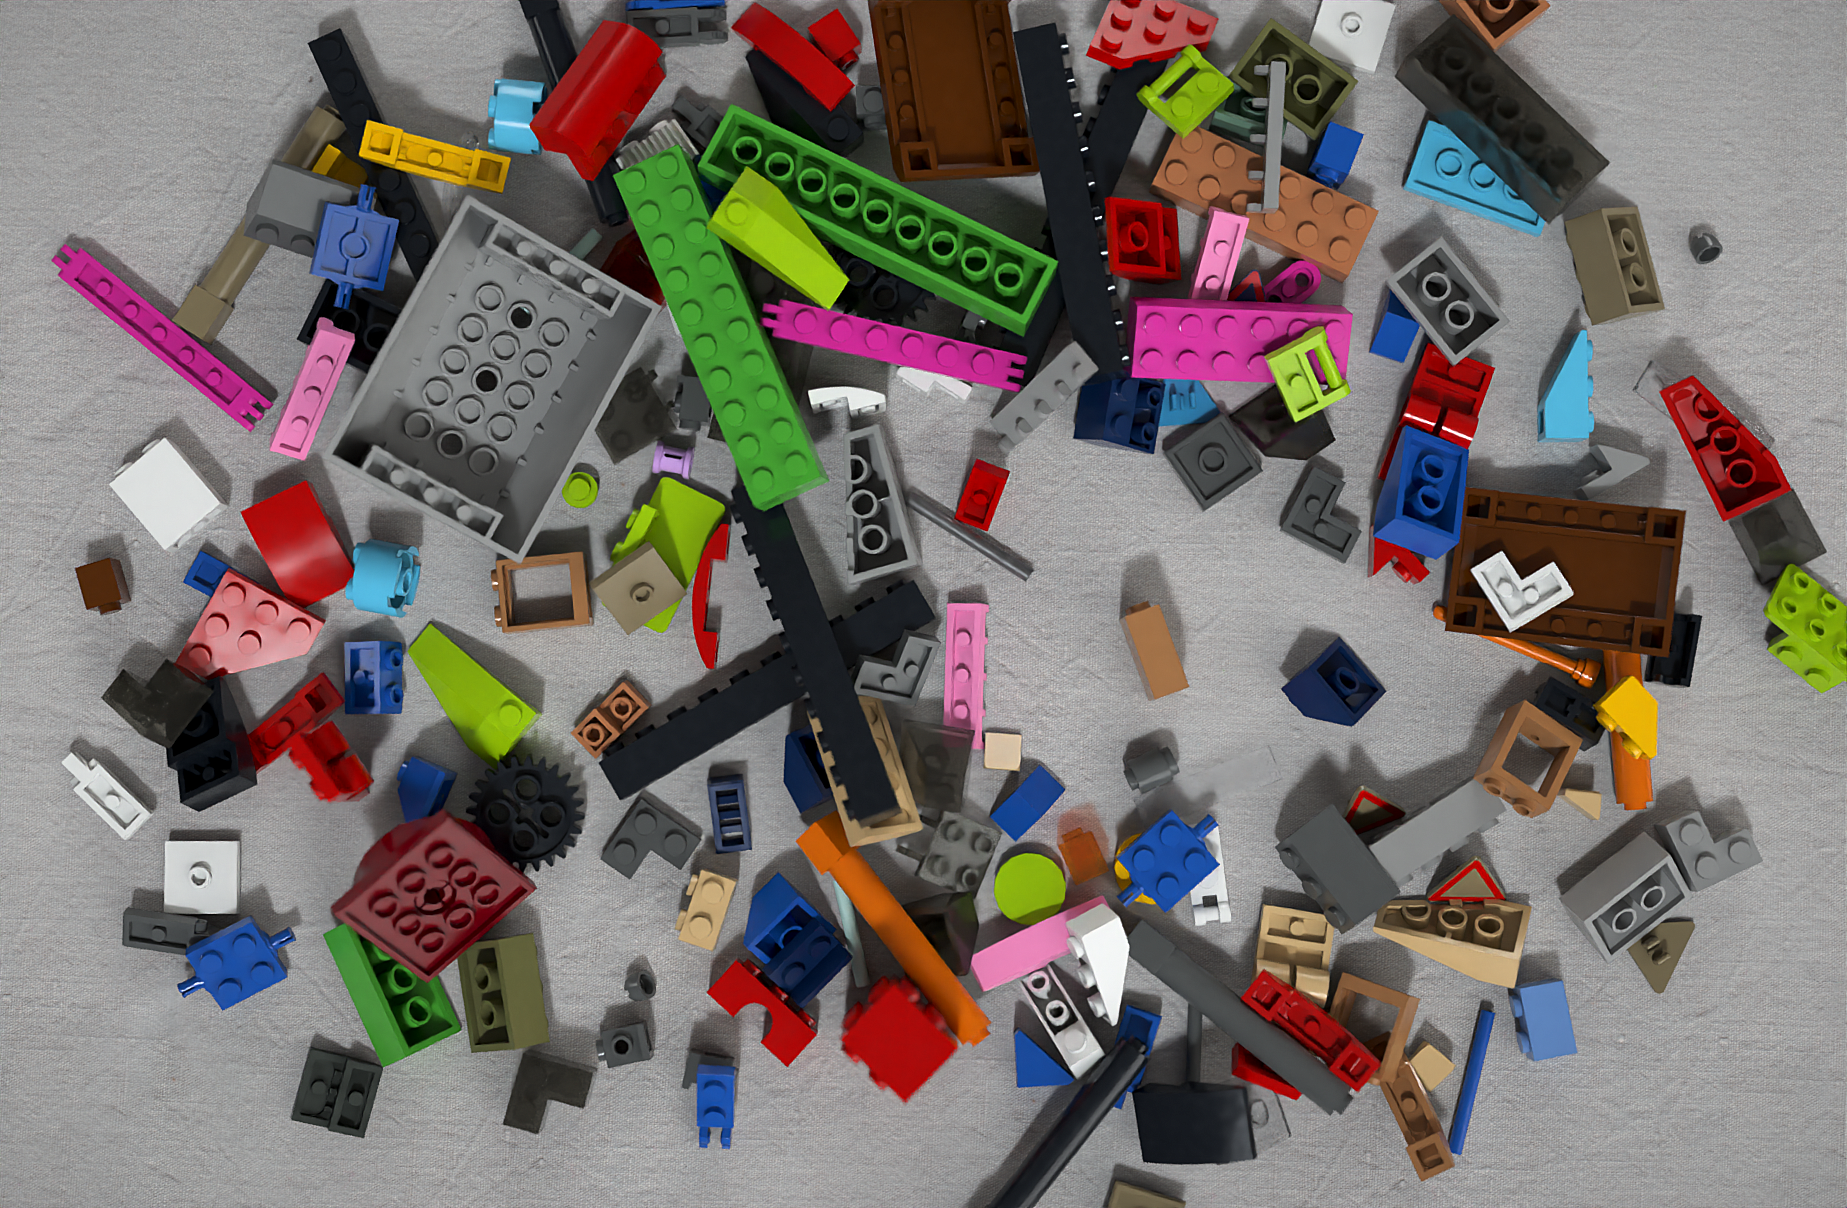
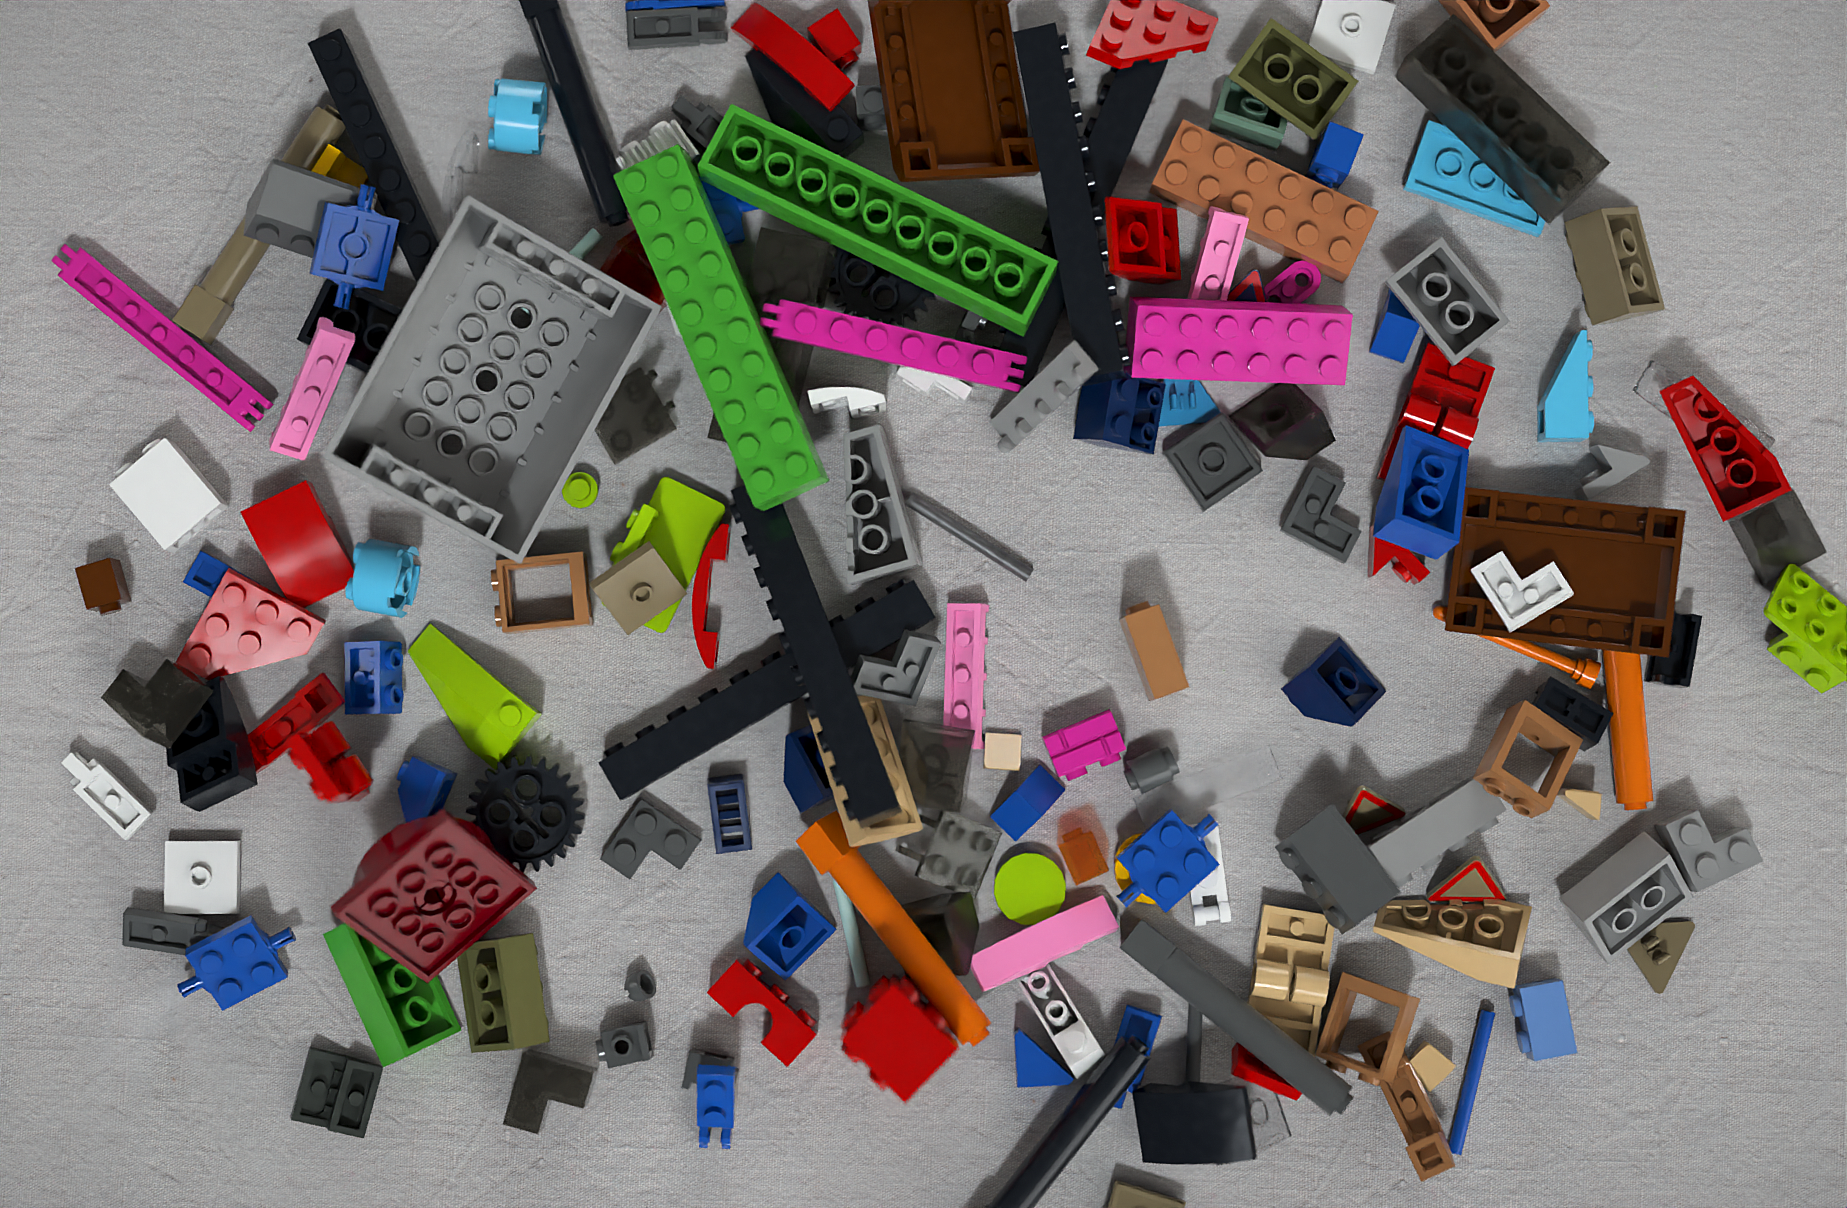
(434, 159): yellow slope -> none
(600, 97): red brick -> none
(611, 719): nougat slope -> none
(673, 459): lavender bush -> none
(692, 404): dark grey brick -> none
(707, 910): tan brick -> none
(772, 233): lime wedge -> none
(808, 962): dark blue bracket -> none
(982, 494): red slope -> none
(1084, 744): none -> dark pink brick
(1102, 955): white slope -> none
(1194, 99): lime plate -> none
(1271, 139): light grey hinge -> none
(1296, 379): lime plate -> none
(1313, 1028): red slope -> none
(1632, 714): yellow slope -> none
(1705, 248): dark grey hinge -> none

